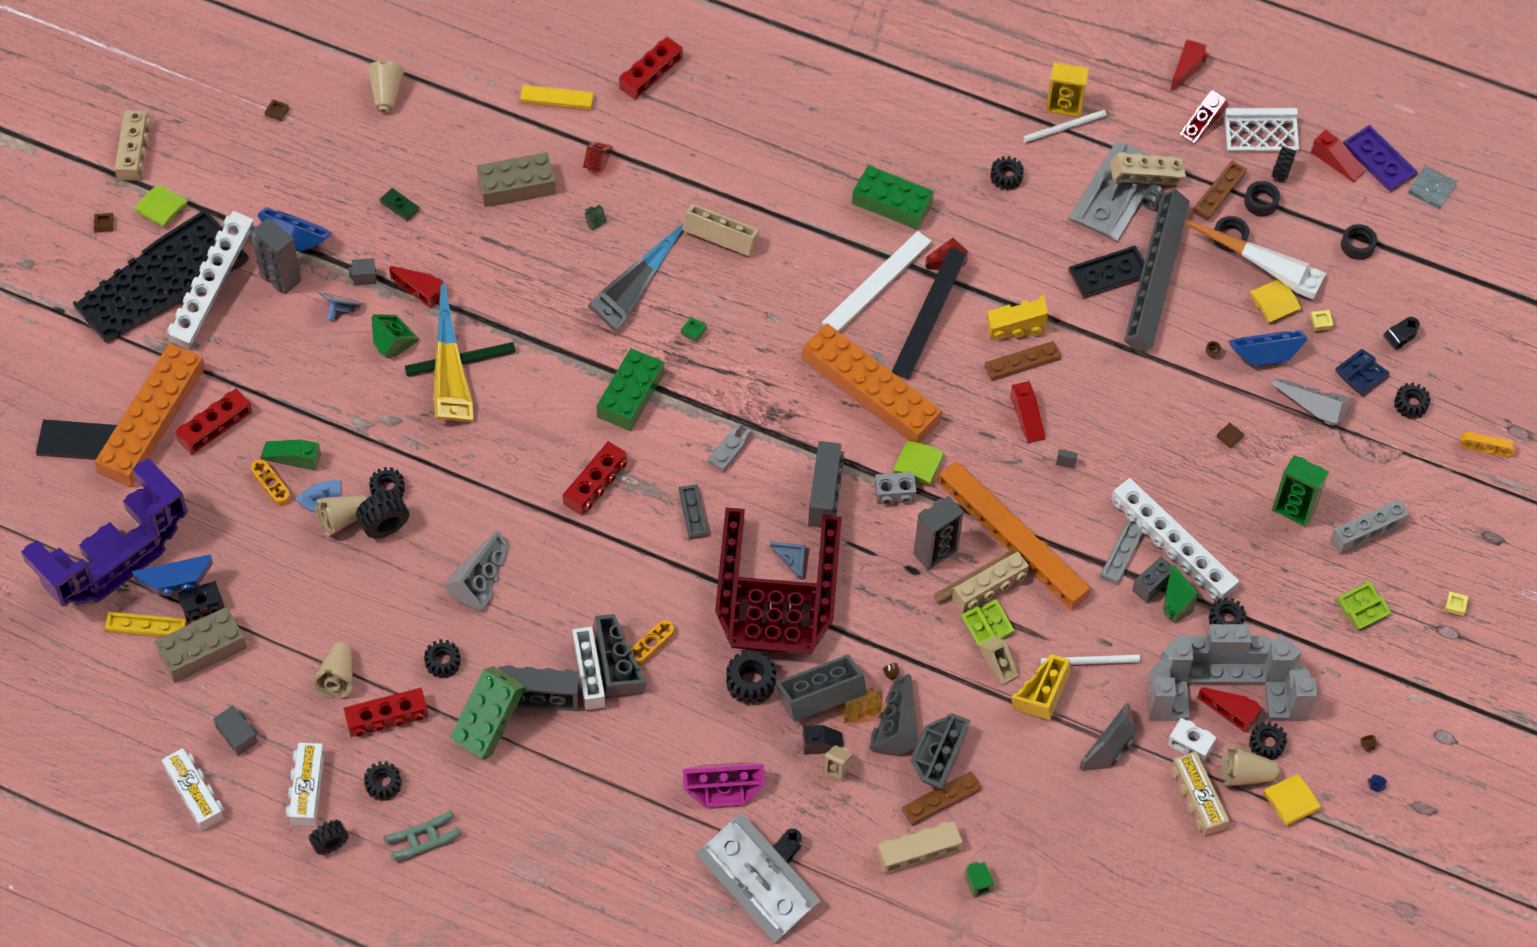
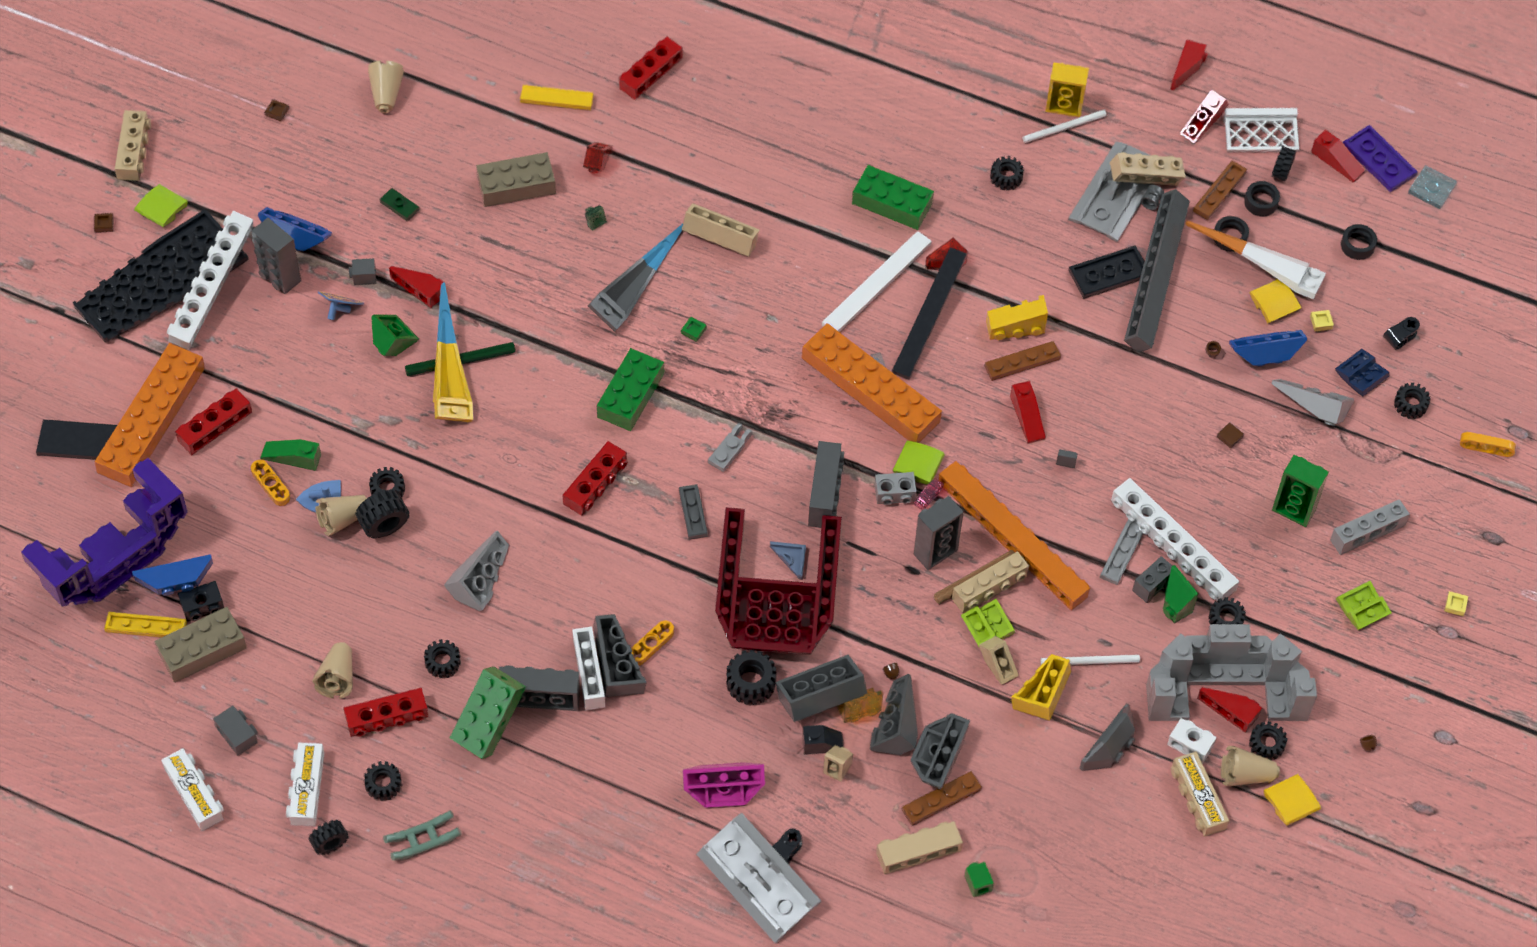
(929, 494): none -> clear pink beam
(1377, 783): clear blue plate -> none

